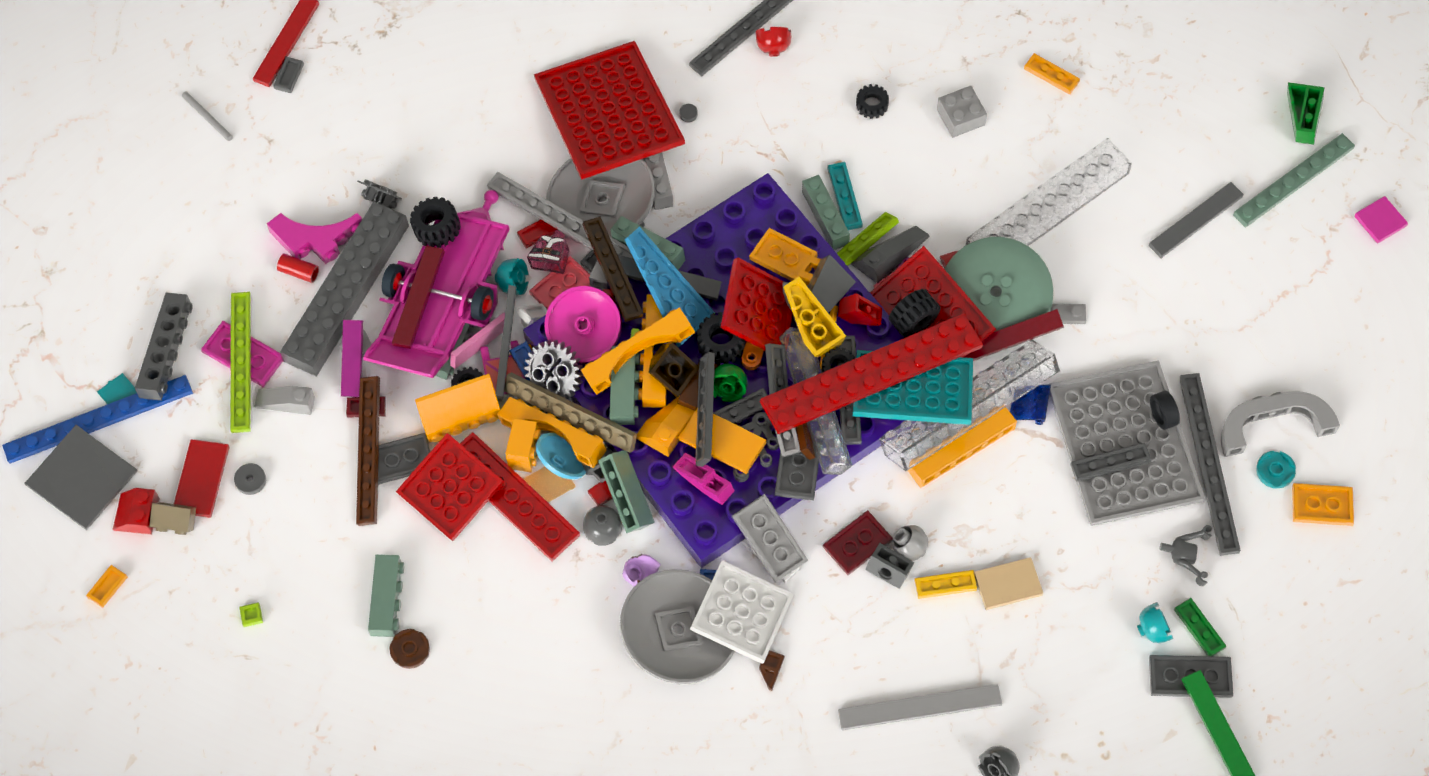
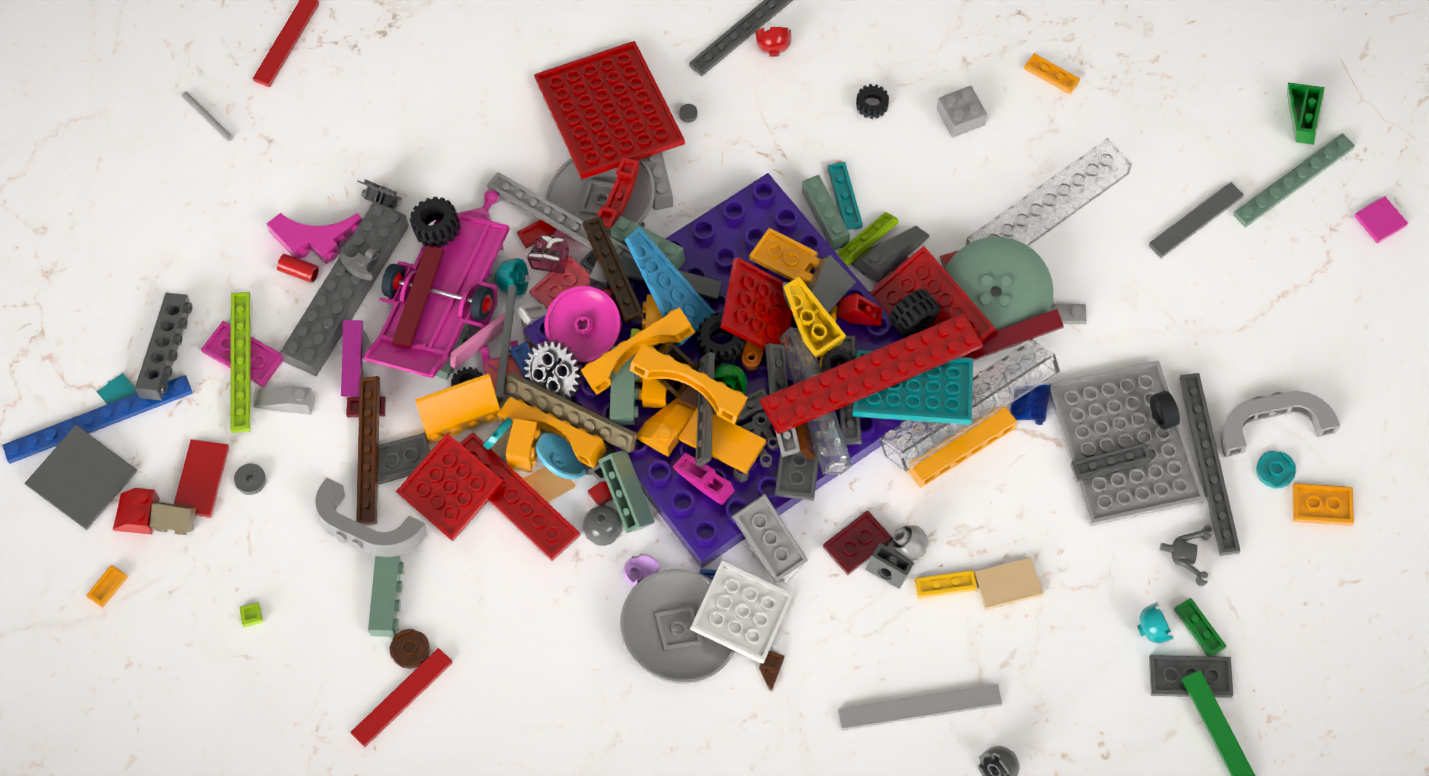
(288, 75): dark grey tile -> none
(358, 264): none -> flat silver piece
(361, 537): none -> light grey arch
(401, 697): none -> red tile
(498, 433): none -> teal tile
(620, 193): none -> red slope
(653, 364): none -> light orange arch

